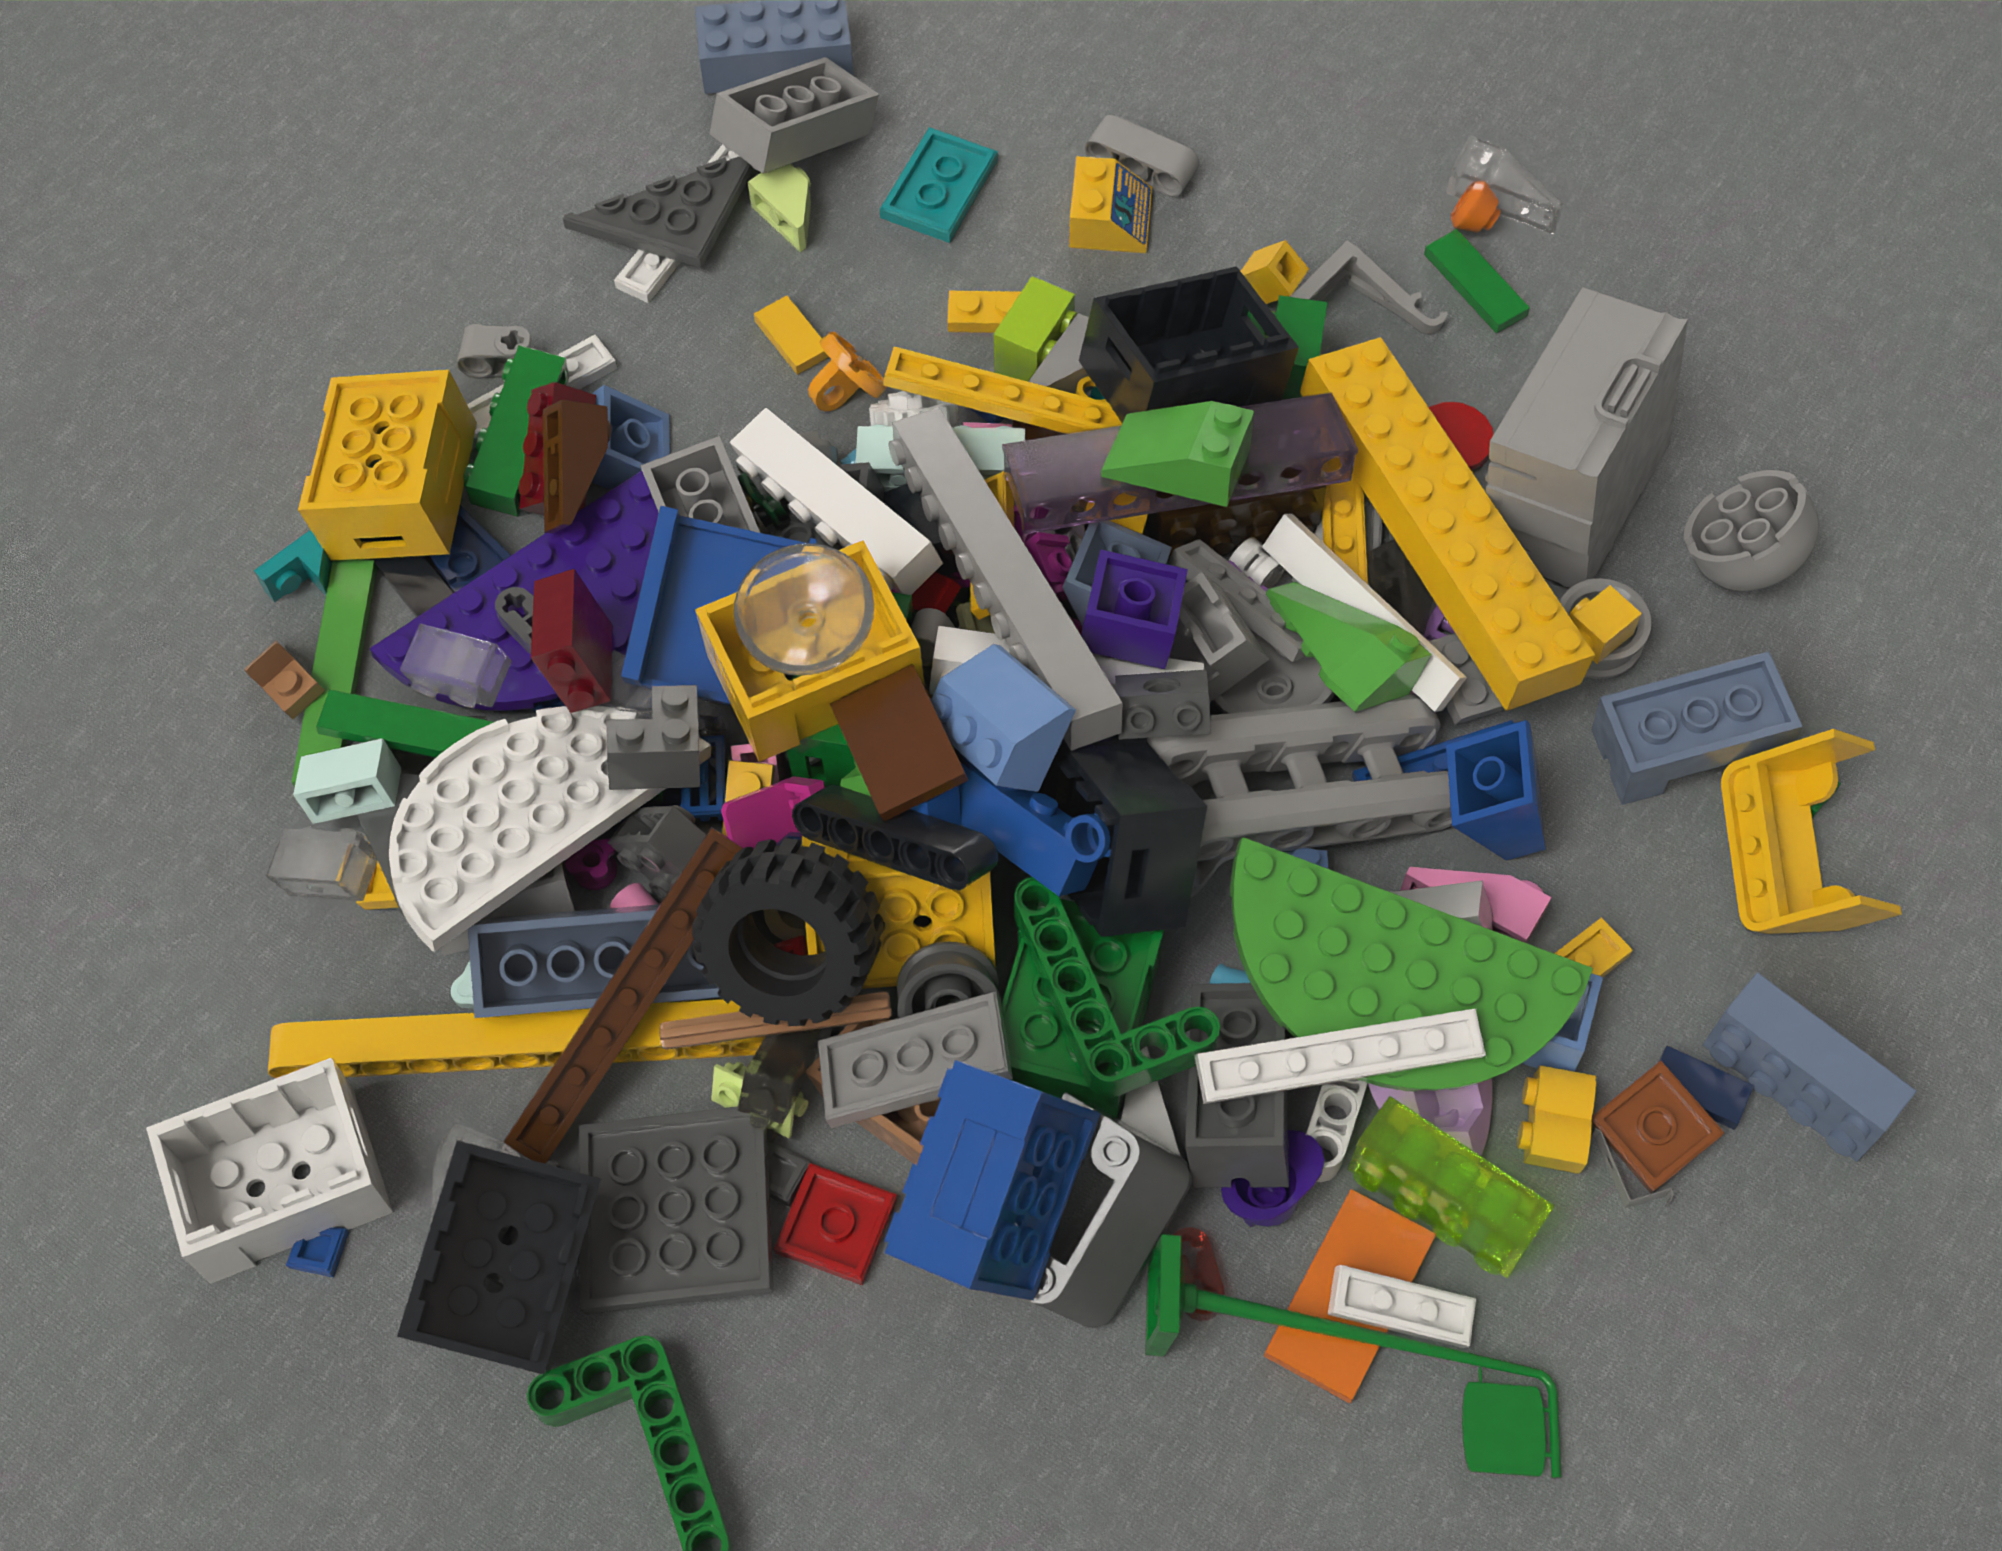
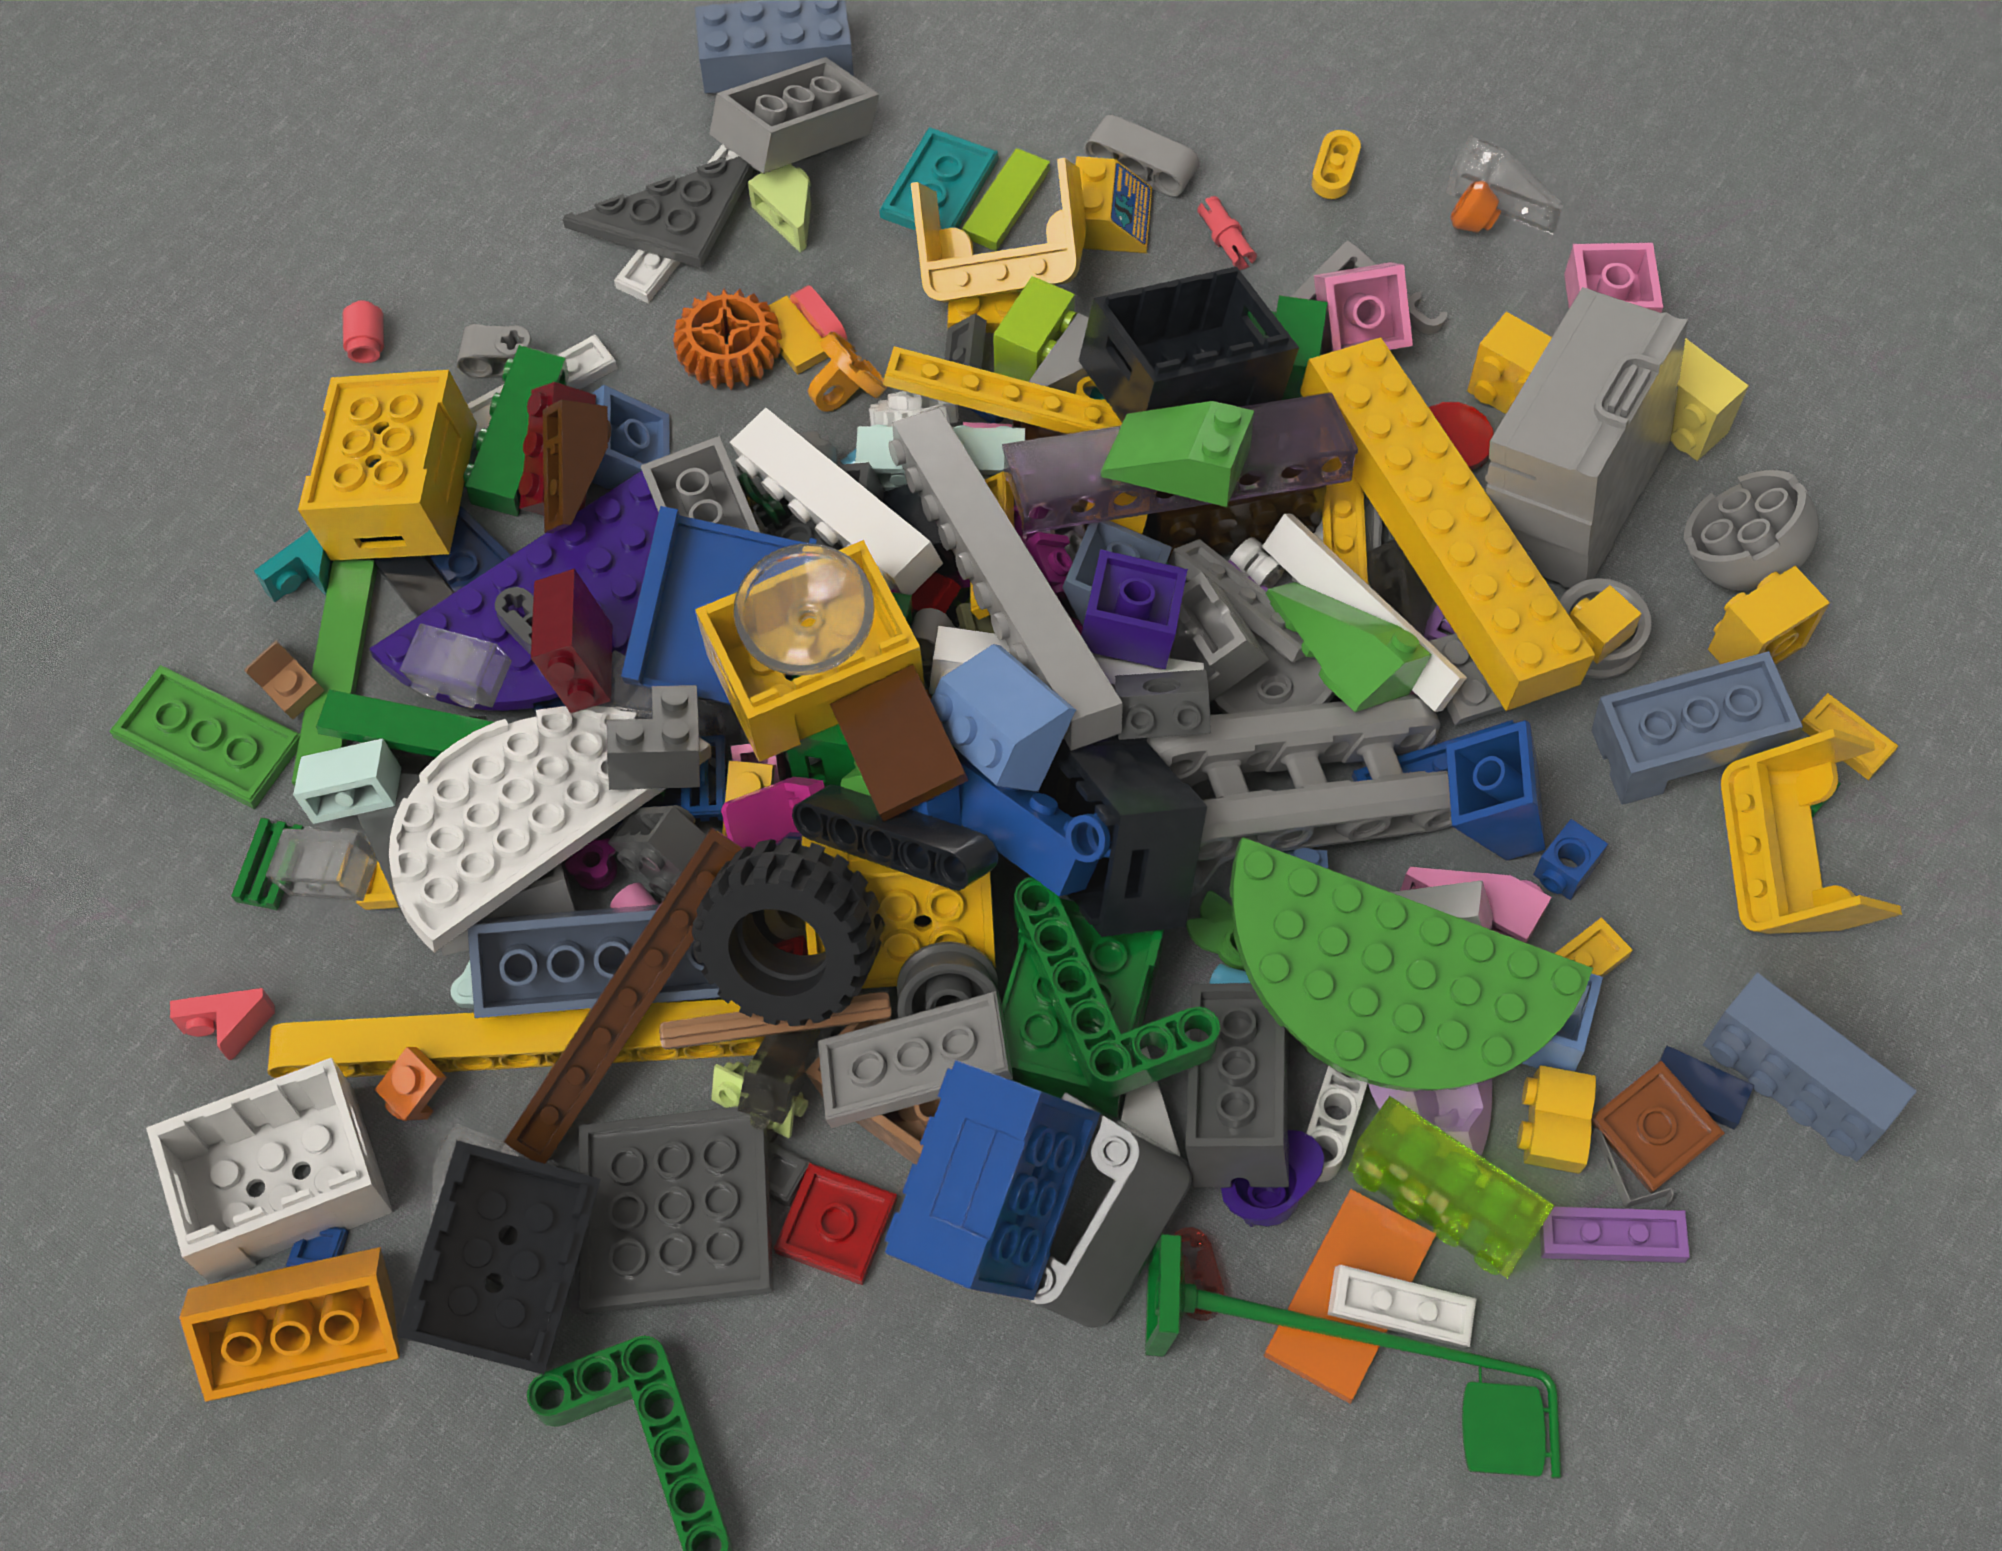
(207, 736): none -> bright green tile
(233, 1014): none -> coral slope
(252, 861): none -> green tile
(291, 1324): none -> light orange slope
(363, 331): none -> coral brick
(410, 1085): none -> orange bracket
(751, 343): none -> orange gear
(817, 312): none -> coral beam
(955, 273): none -> yellow windscreen
(966, 341): none -> dark grey plate
(1006, 199): none -> lime tile
(1215, 929): none -> bright green plate
(1226, 233): none -> coral pin
(1275, 271): yellow brick -> none
(1332, 170): none -> yellow plate
(1339, 1056): white tile -> none
(1365, 306): none -> bright pink brick
(1476, 281): green tile -> none
(1506, 361): none -> yellow brick
(1574, 844): none -> blue brick
(1615, 270): none -> bright pink brick
(1615, 1234): none -> medium lavender plate
(1704, 402): none -> light yellow brick
(1771, 618): none -> yellow brick
(1834, 715): none -> yellow tile

